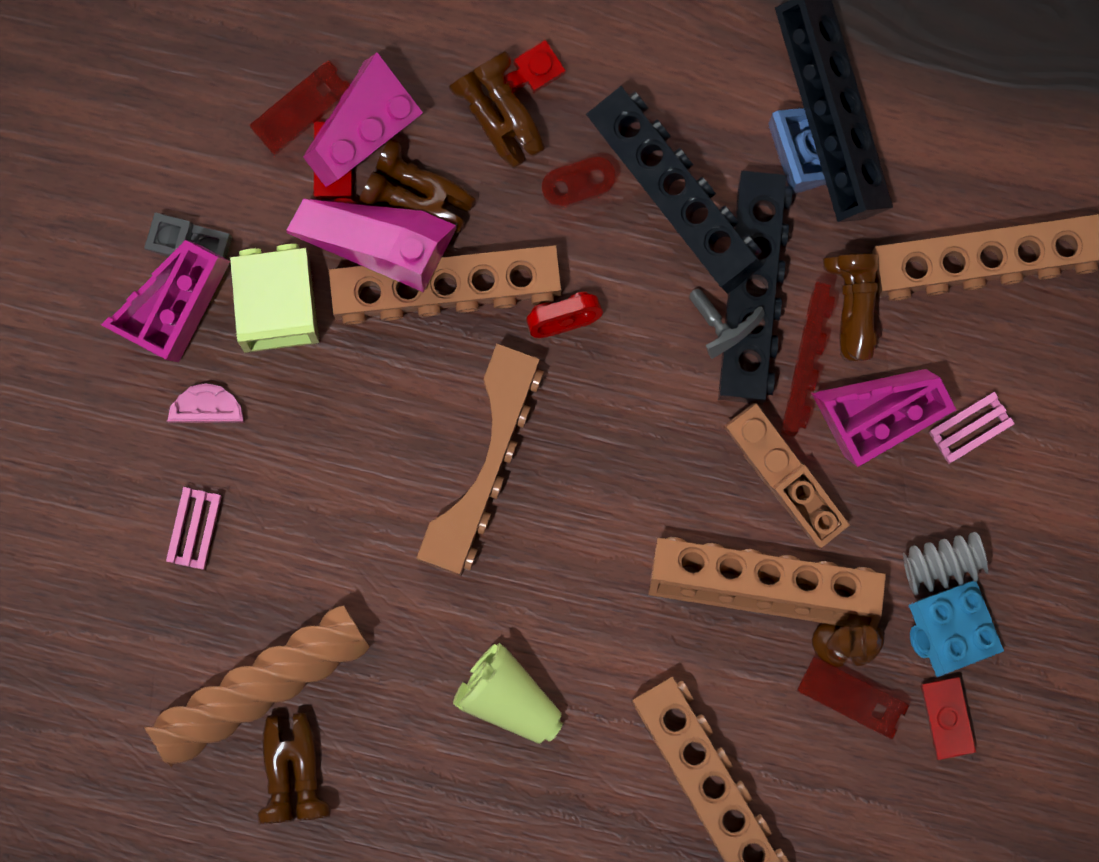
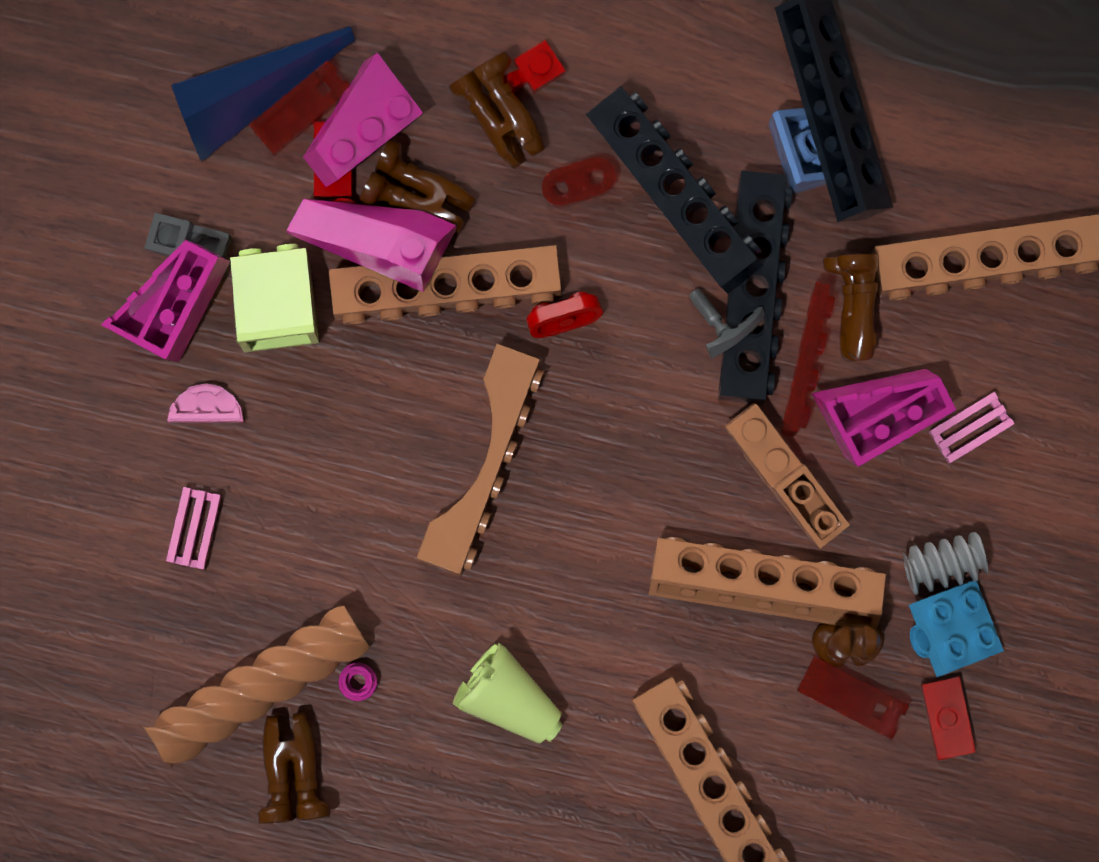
(230, 98): none -> dark blue wedge
(345, 681): none -> dark pink plate

